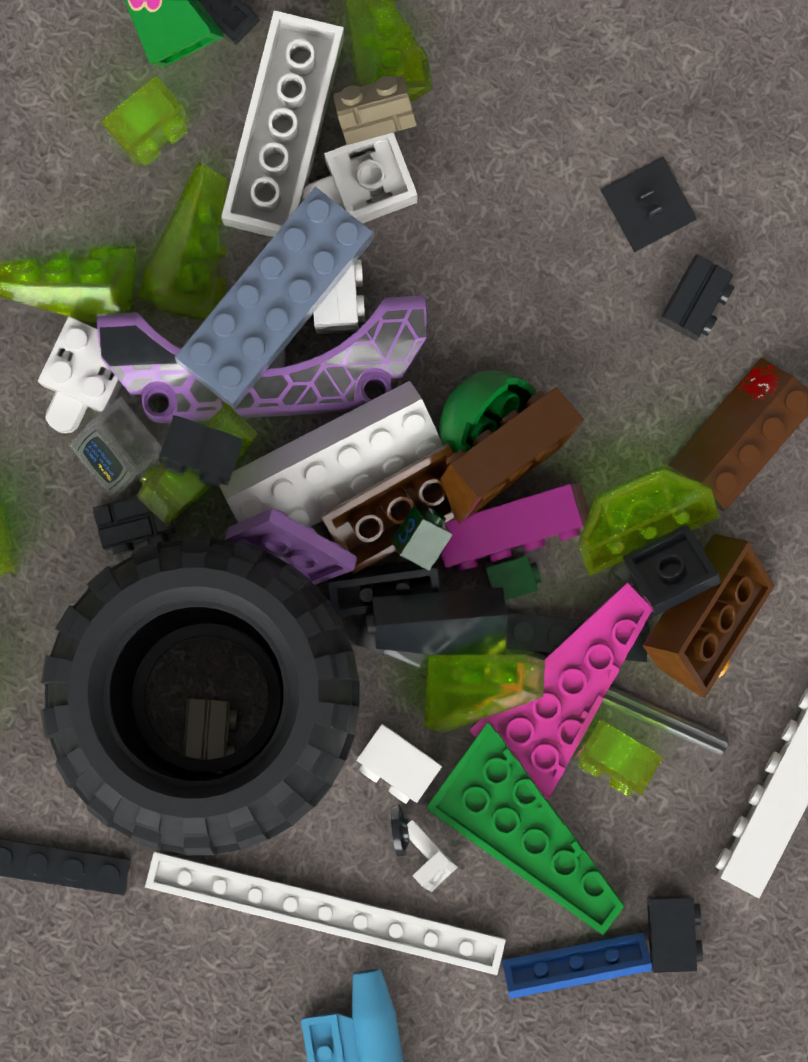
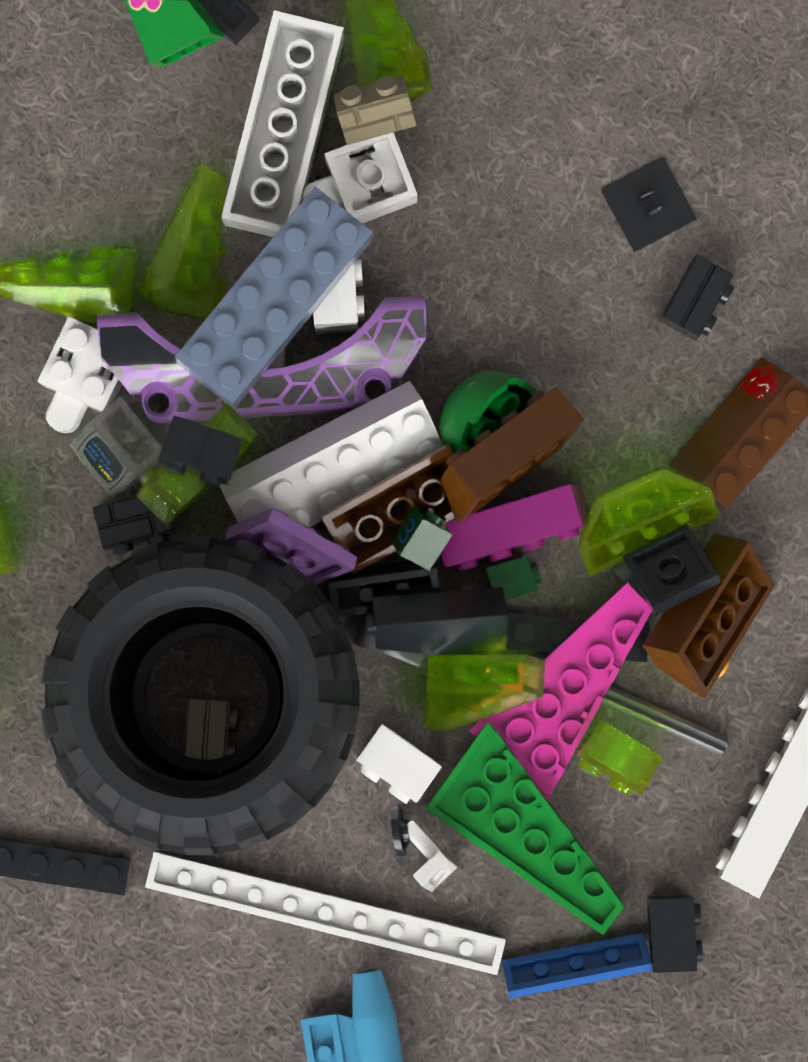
(146, 123): clear neon green brick -> none

